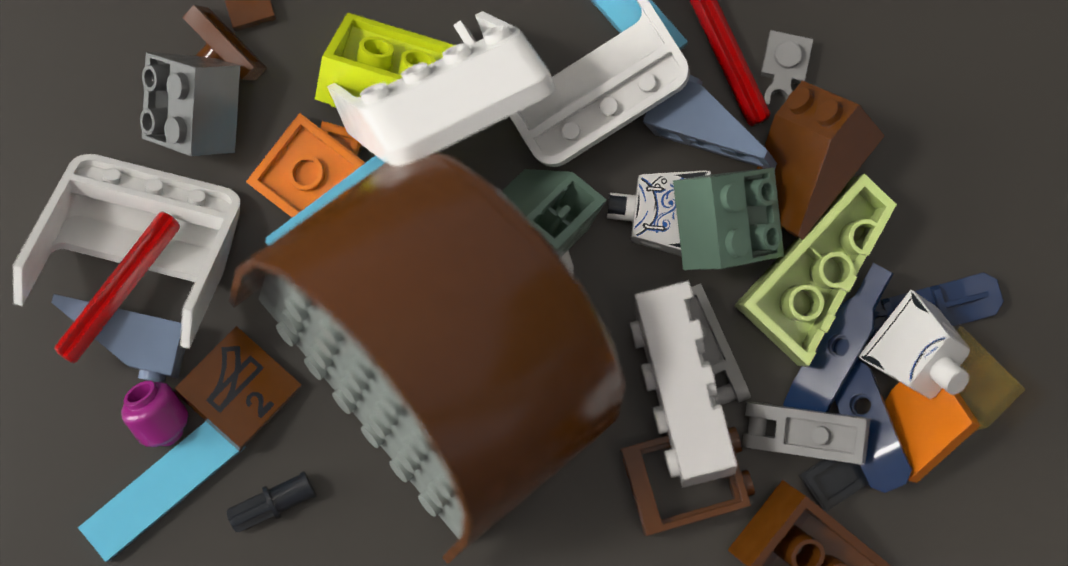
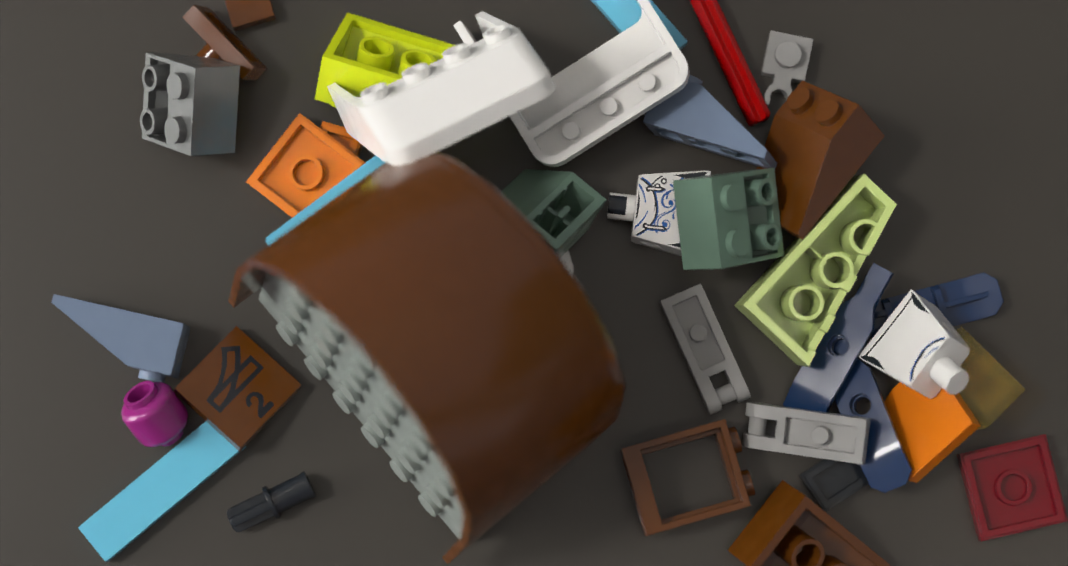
(107, 207): white windscreen -> none
(117, 287): red axle -> none
(683, 386): white wedge -> none
(1012, 487): none -> dark red tile

